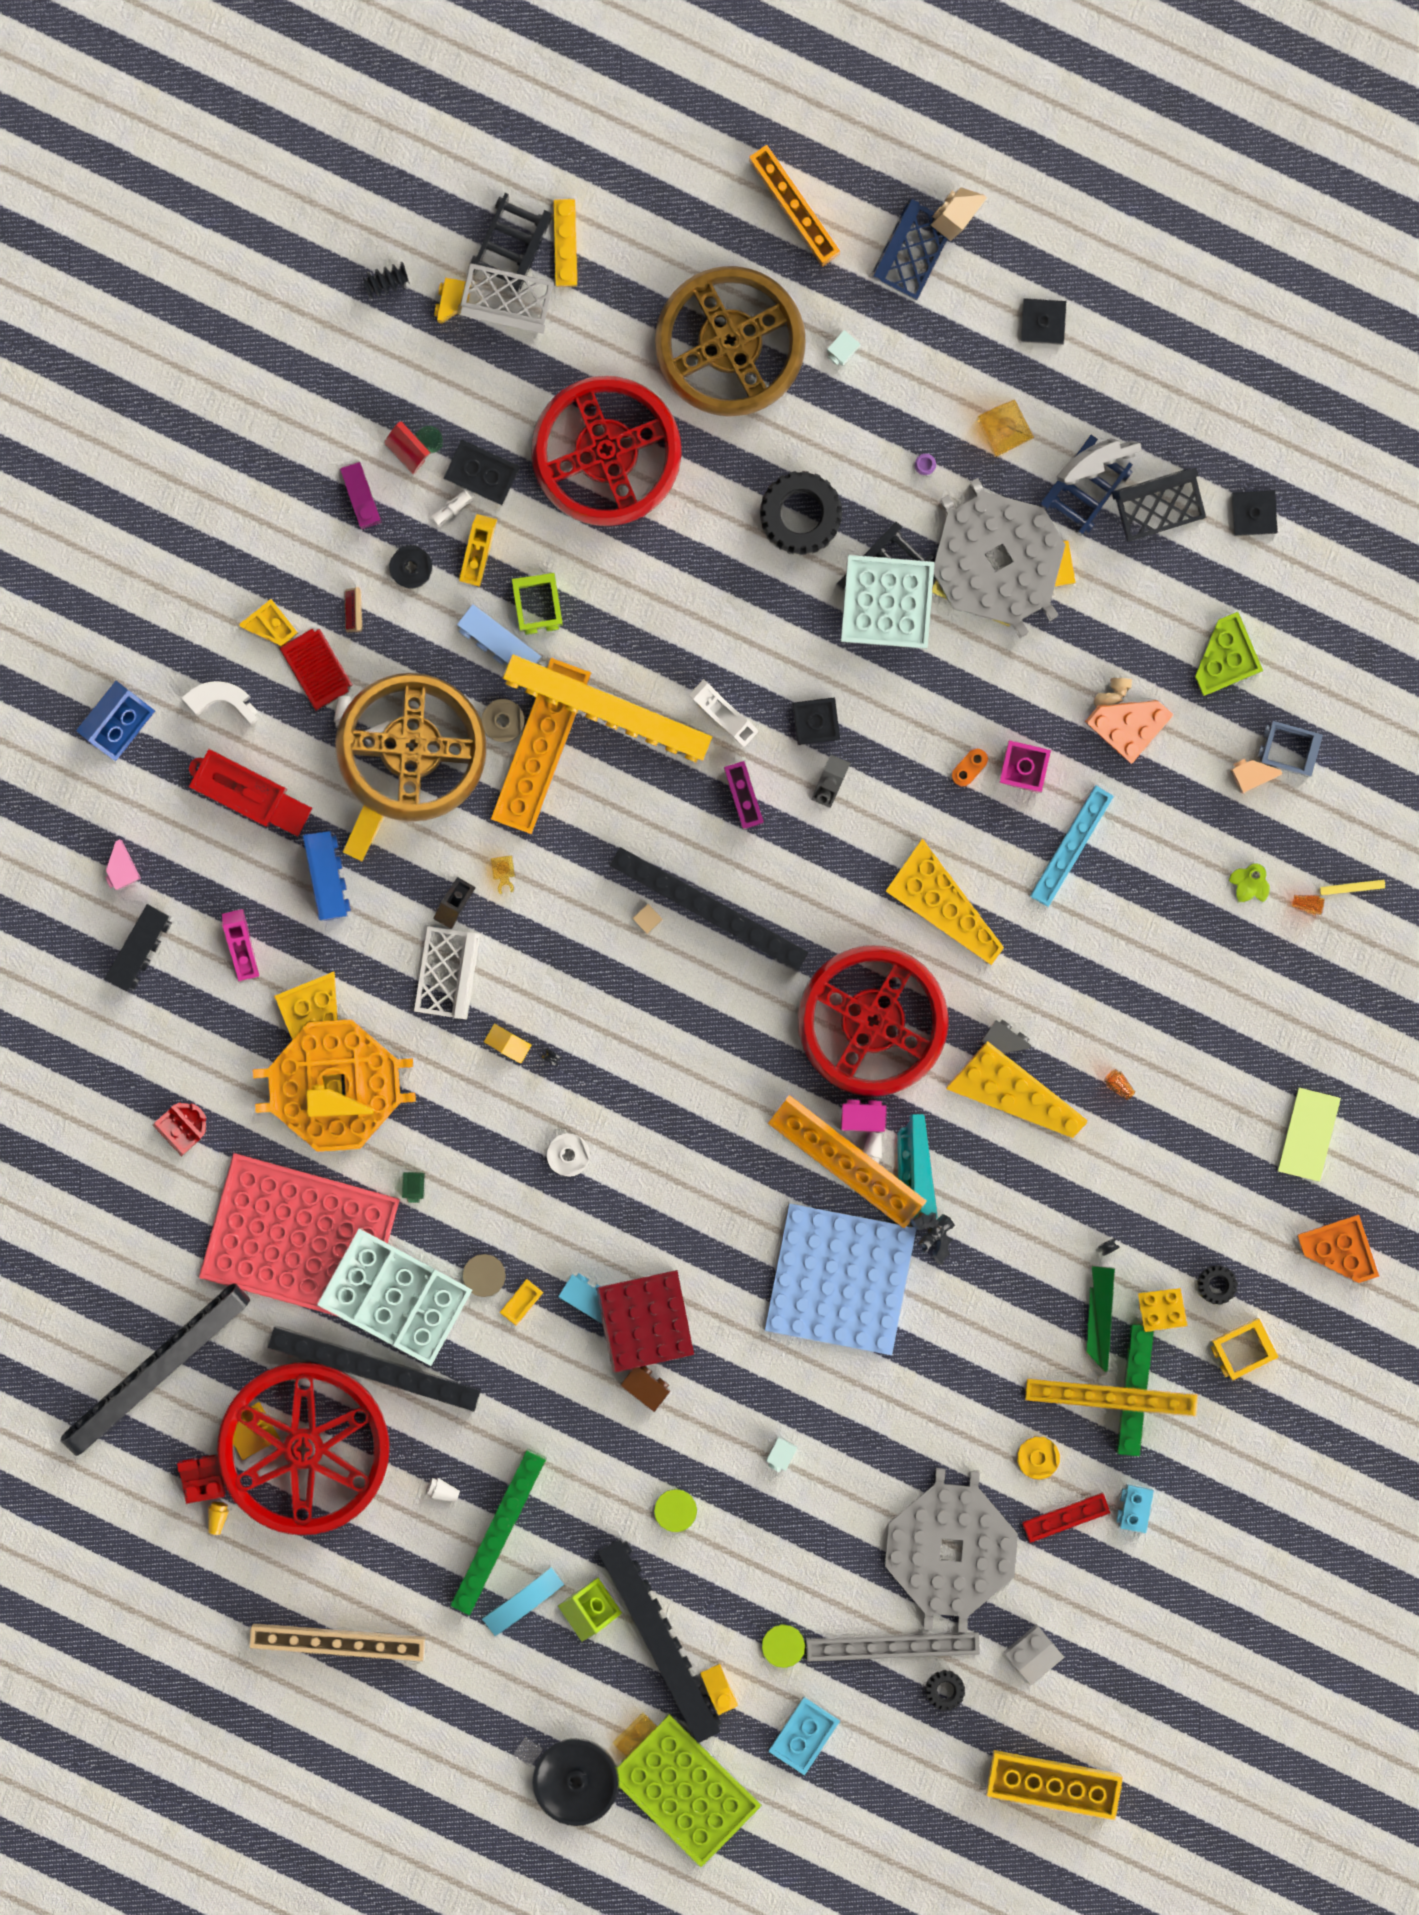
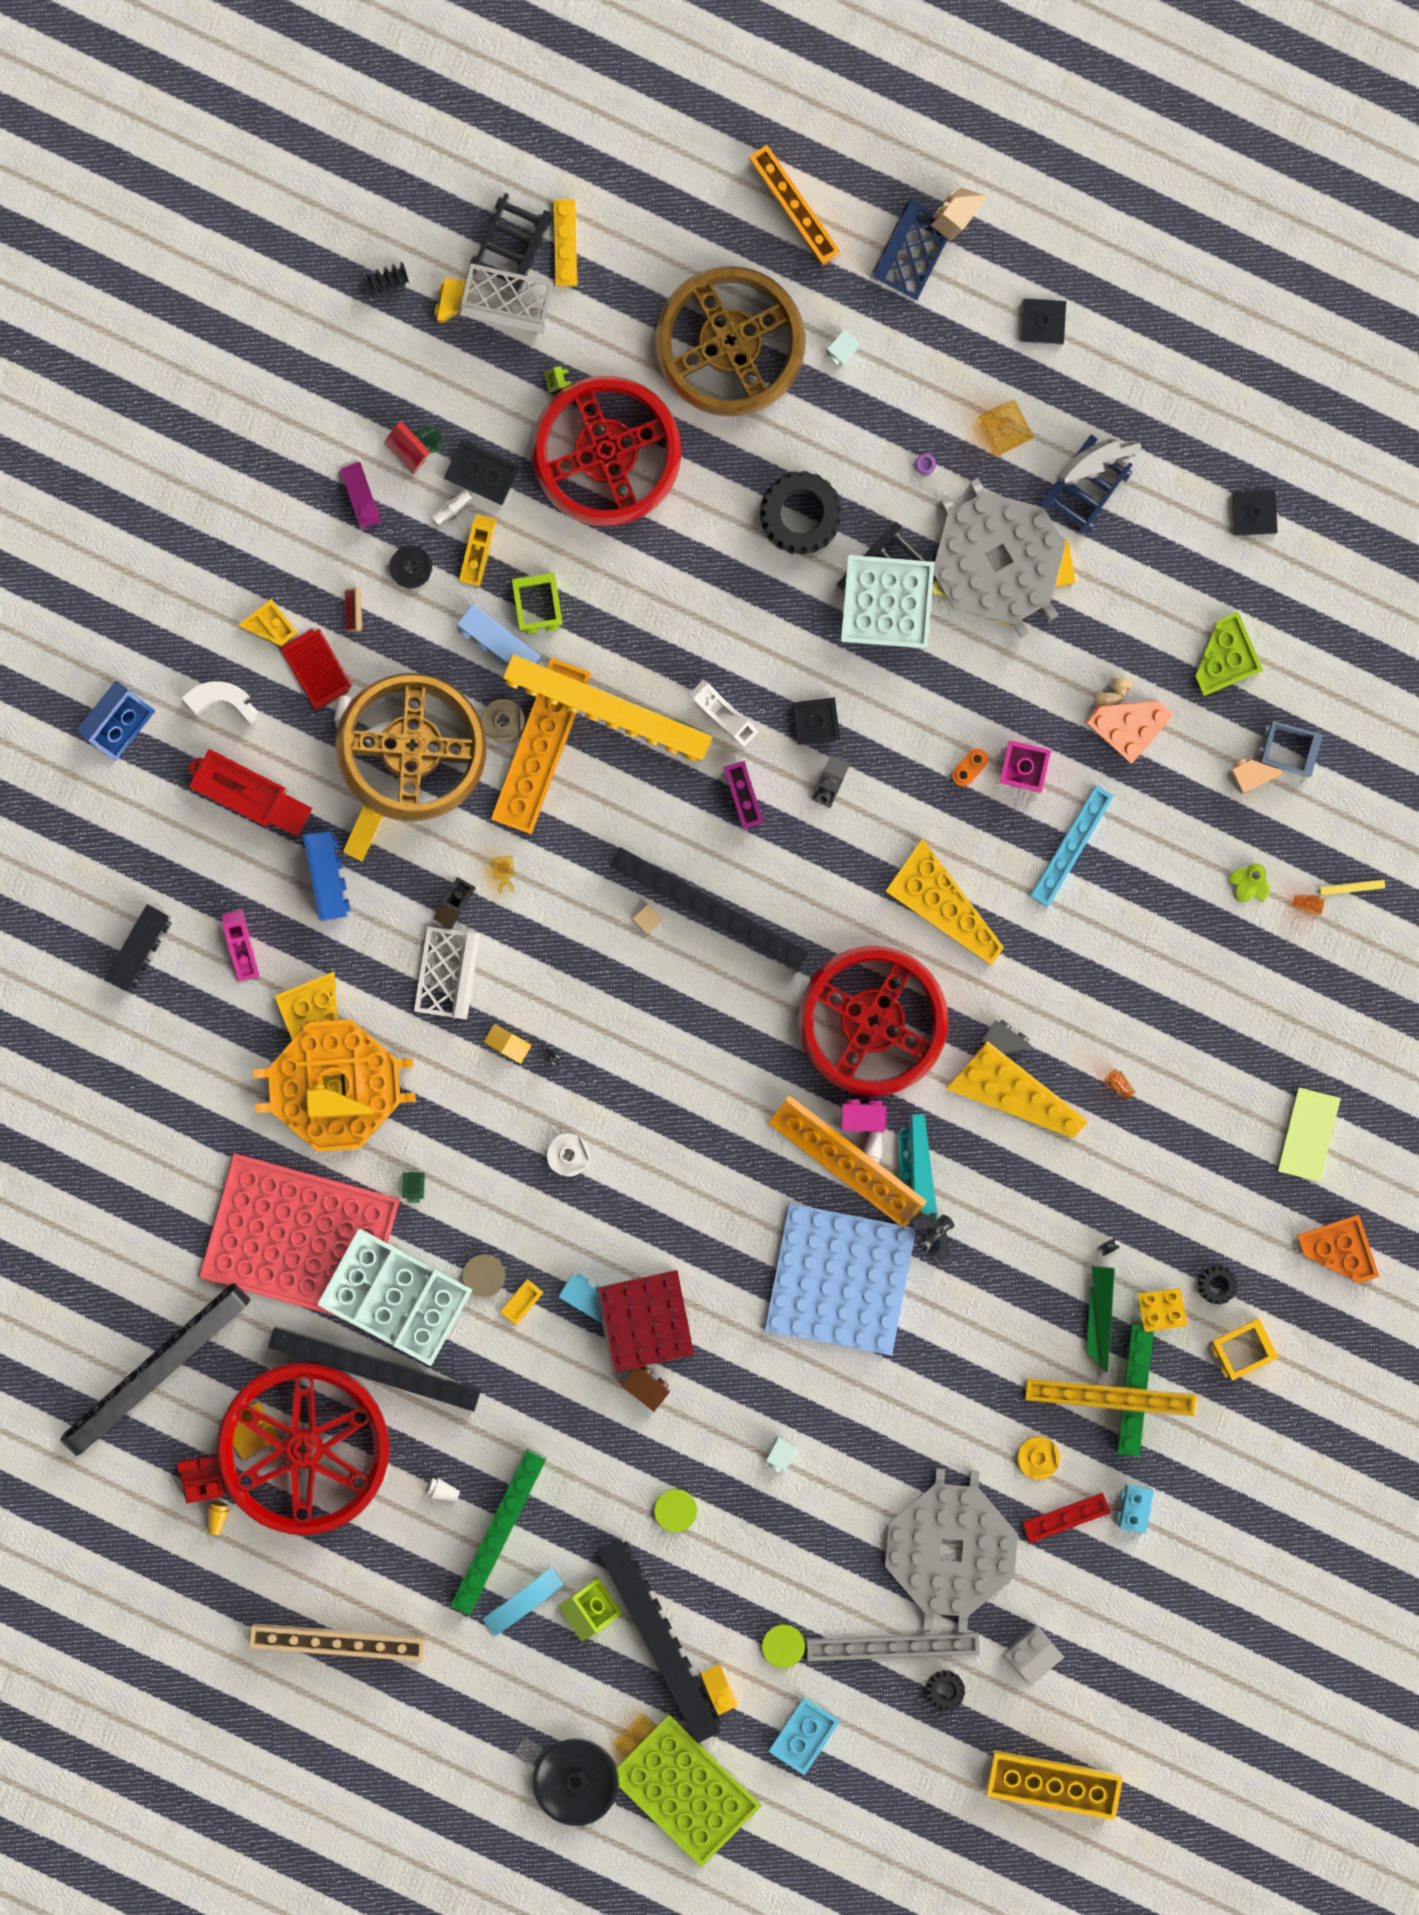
(121, 868): bright pink slope -> none
(182, 1126): slope -> none
(555, 379): none -> lime tile
(1159, 485): black fence -> none

